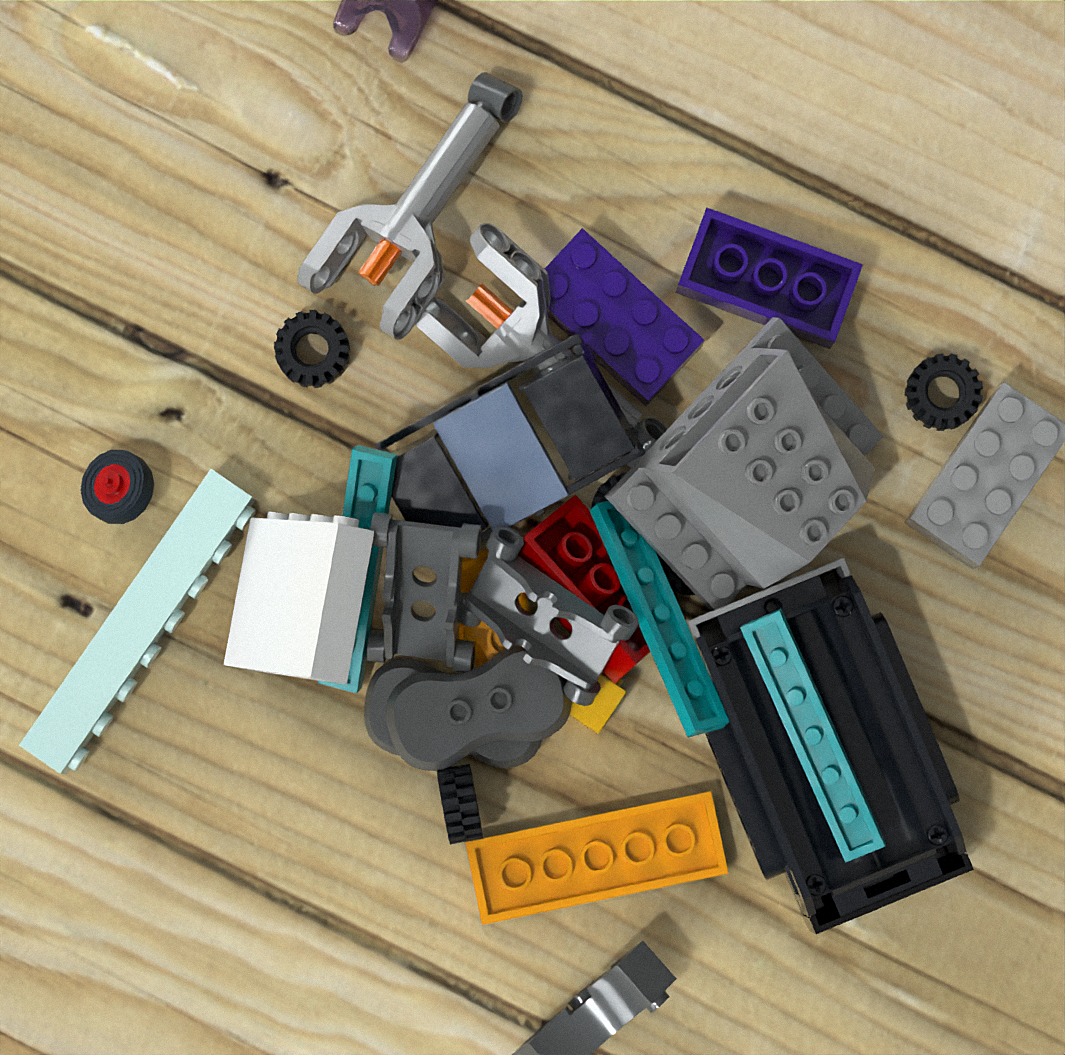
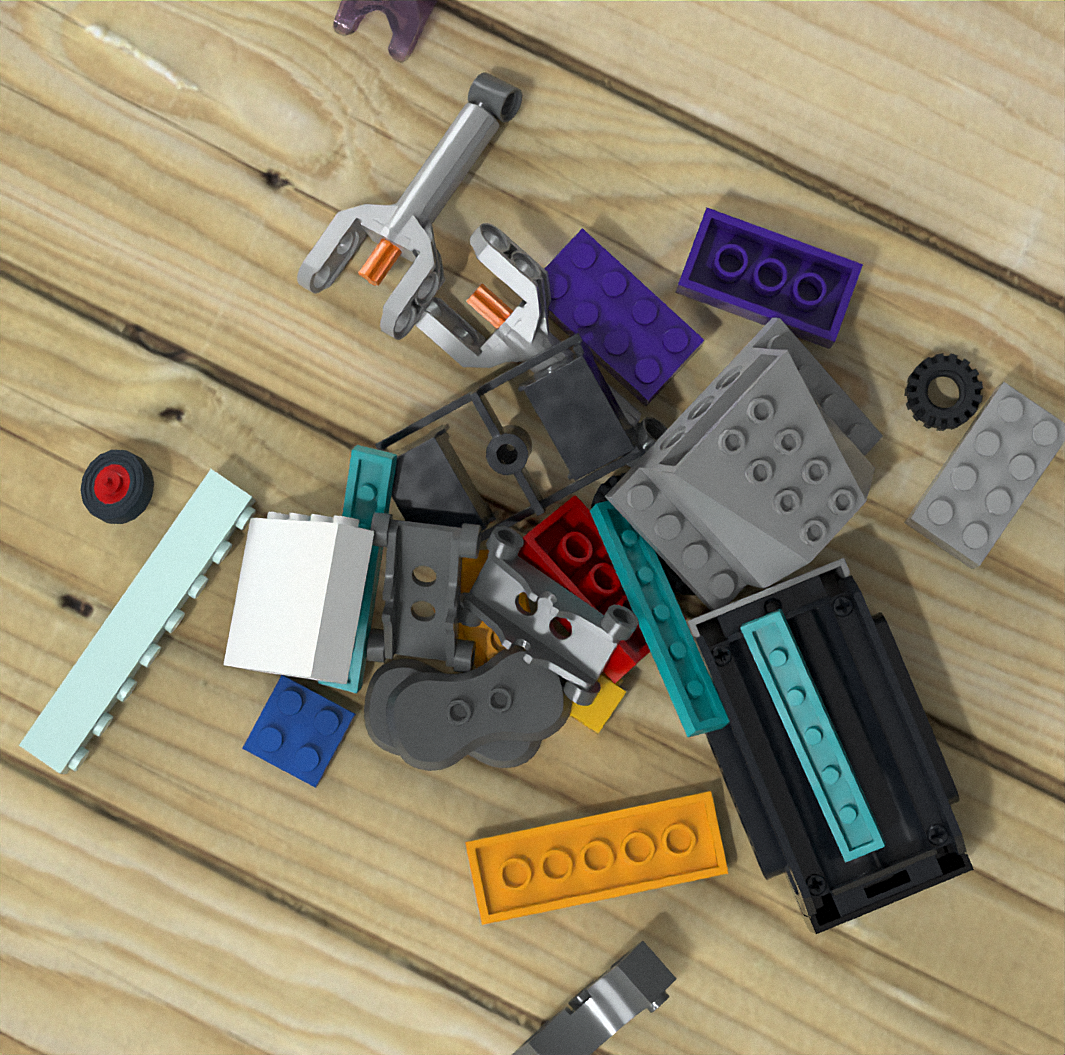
(298, 731): none -> blue plate
(306, 324): black tyre -> none
(459, 804): black tyre -> none
(501, 457): sand blue tile -> none

